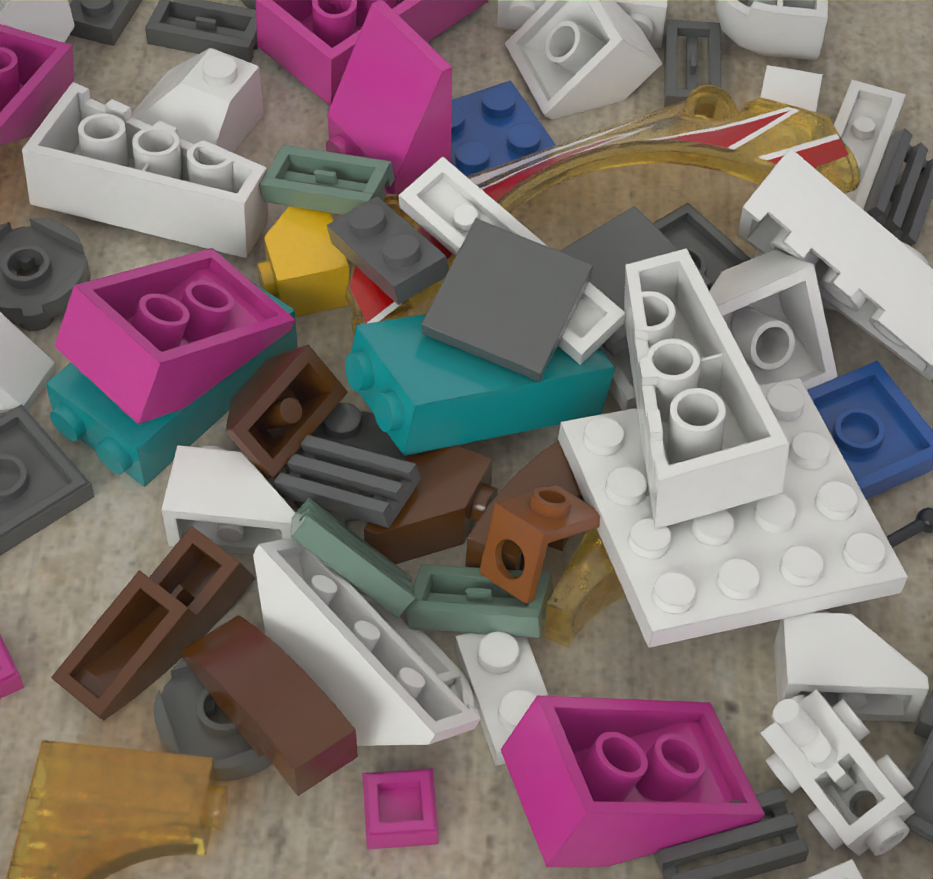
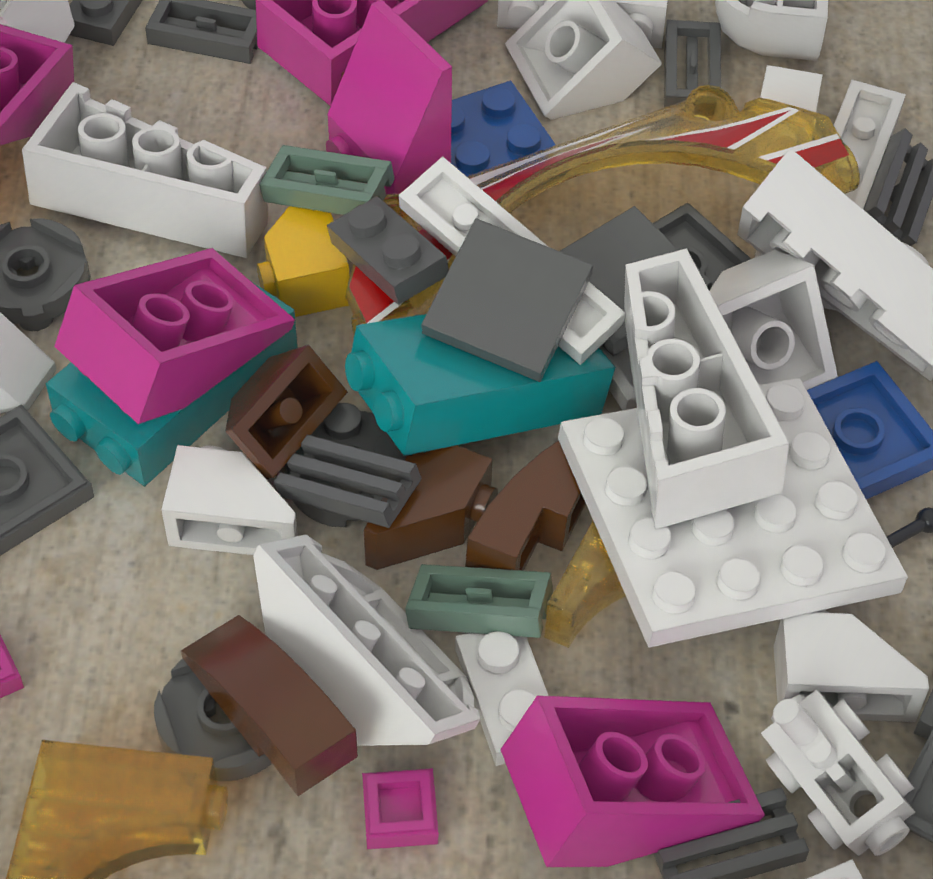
(152, 623): reddish brown slope -> none
(207, 99): white slope -> none
(352, 557): sand green tile -> none
(532, 523): dark orange bracket -> none

